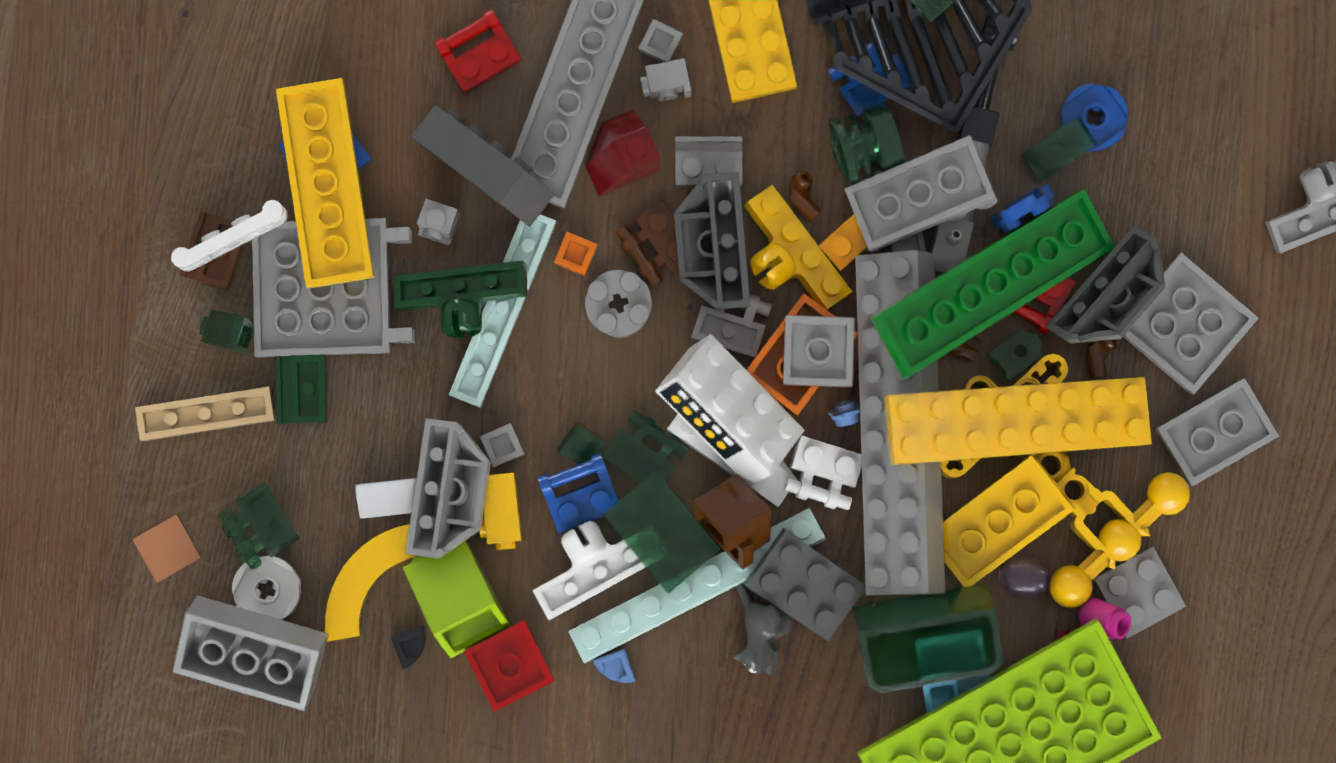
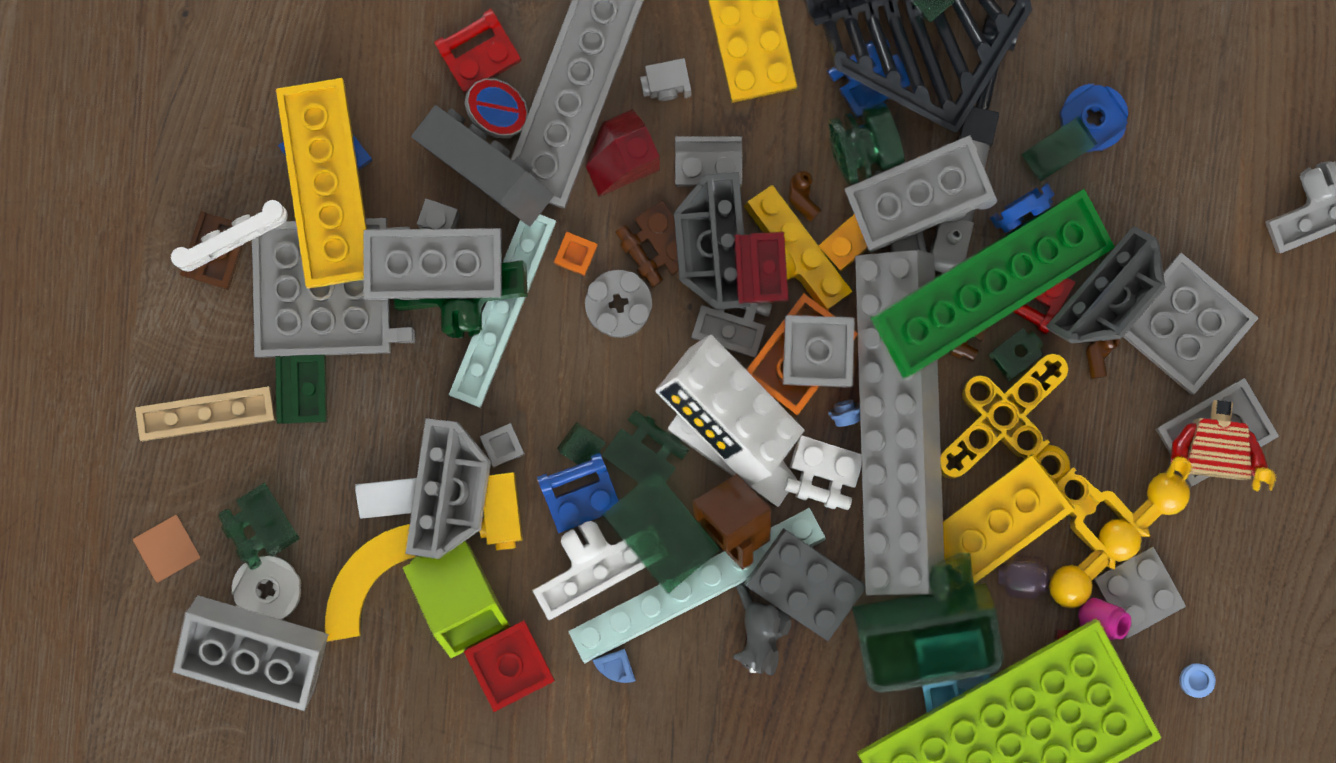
(227, 331): clear green slope -> none
(409, 645): black tile -> none
(432, 264): none -> light grey hinge
(496, 108): none -> piece
(660, 41): light grey plate -> none
(761, 268): none -> dark red plate
(951, 576): none -> clear green plate
(1017, 420): yellow plate -> none
(1197, 680): none -> light blue tile
(1220, 449): none -> torso

